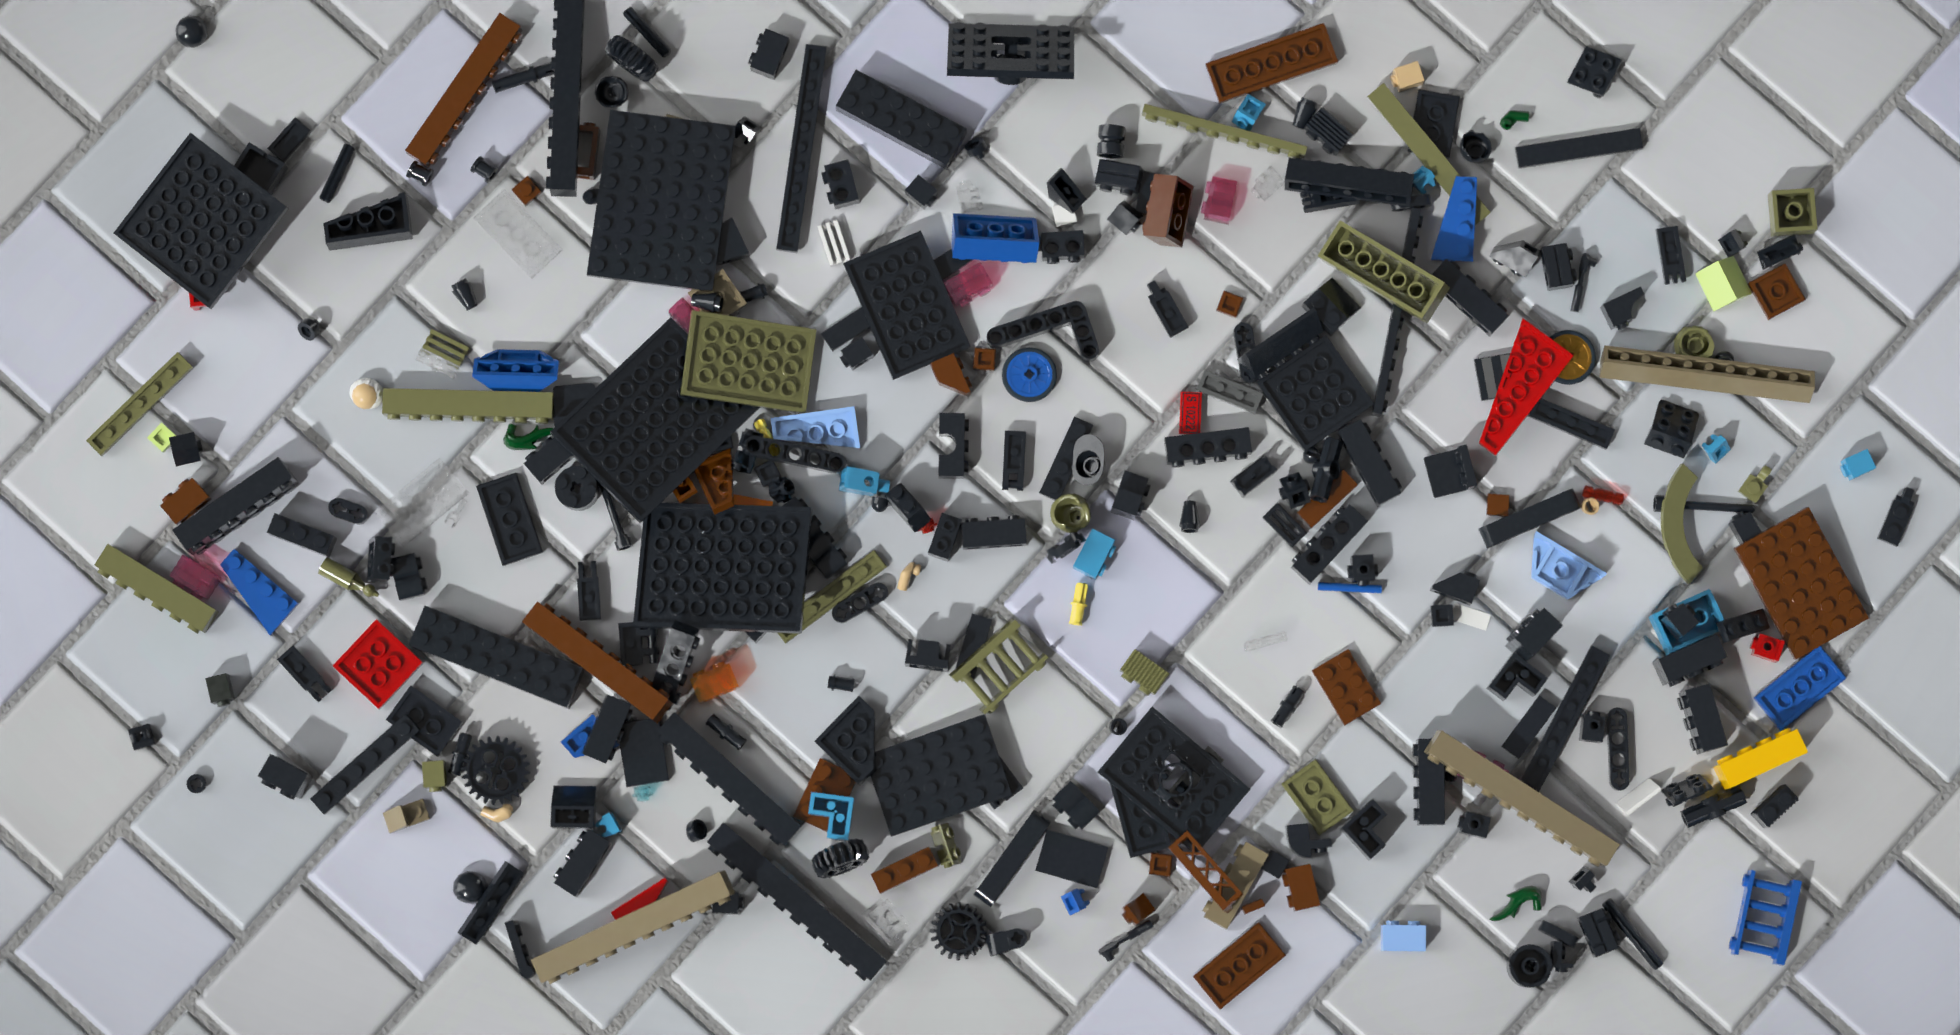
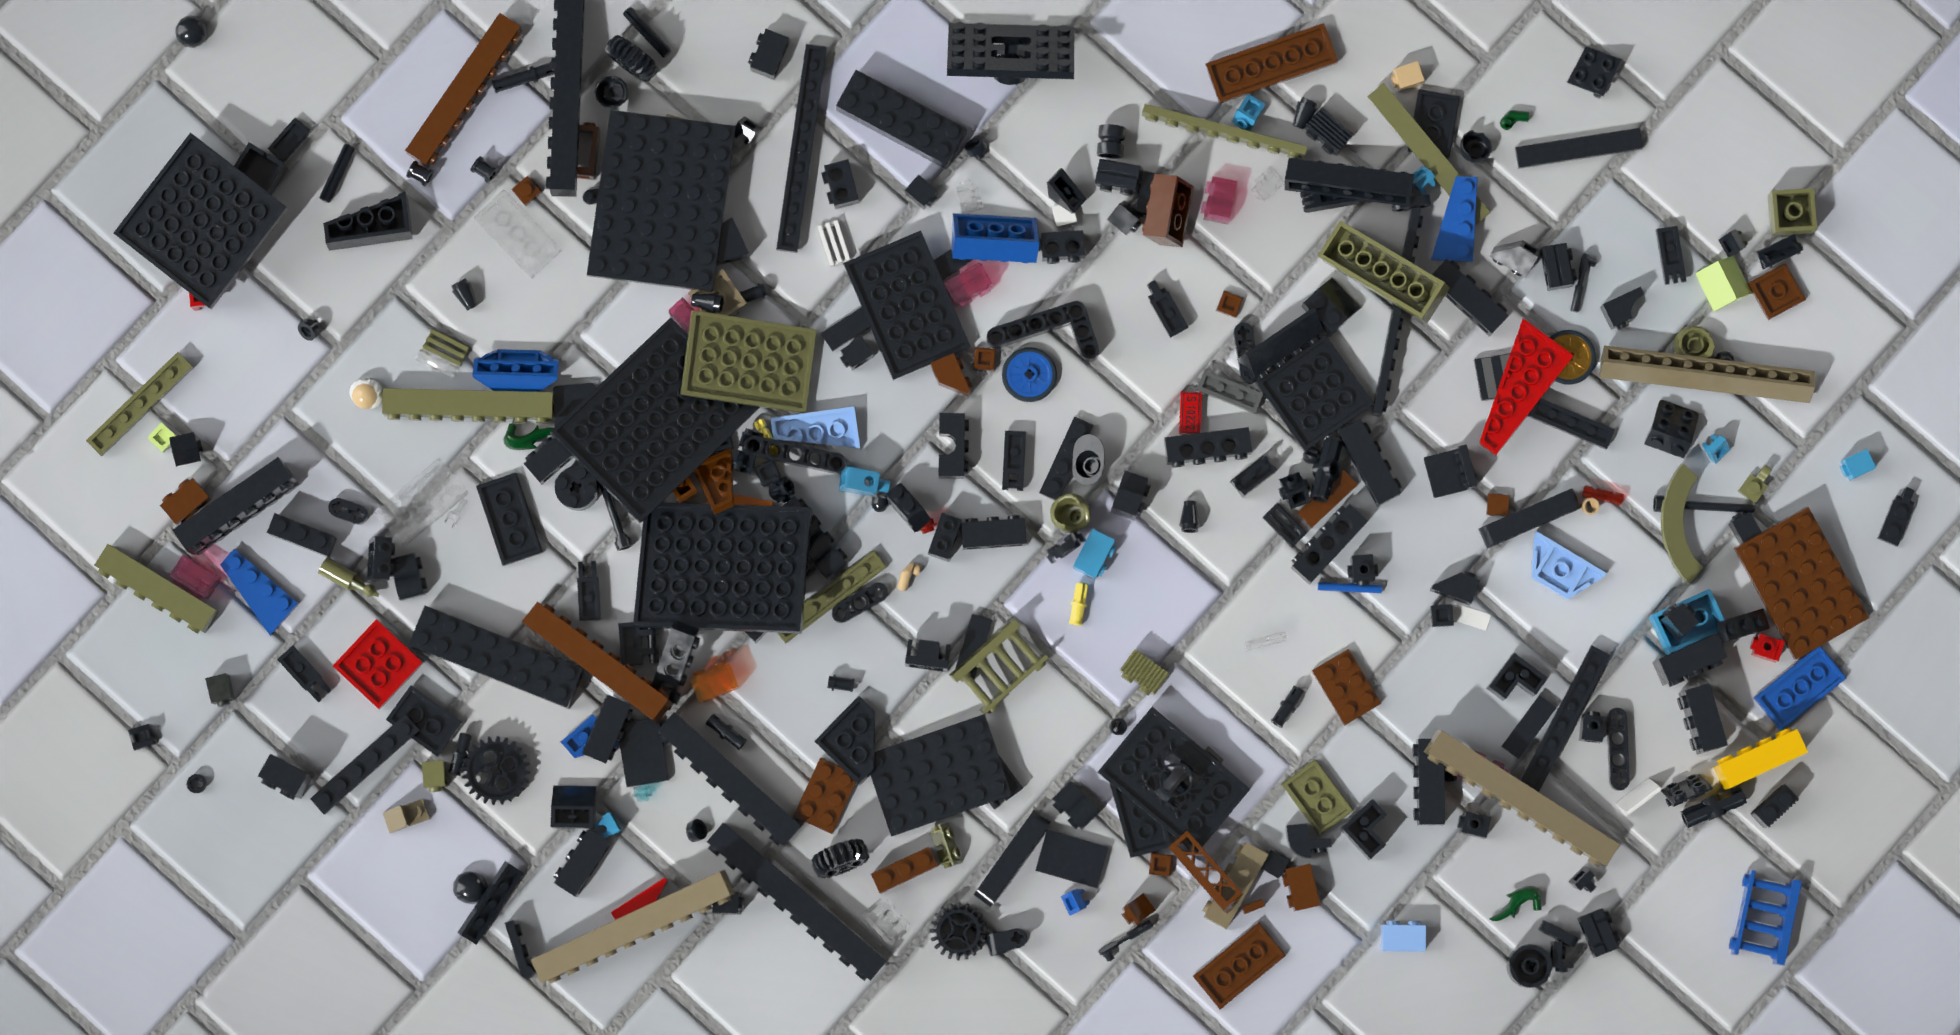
(499, 814): tan arm -> none
(839, 811): dark azure brick -> none
(1533, 634): black brick -> none
(1632, 934): black axle -> none

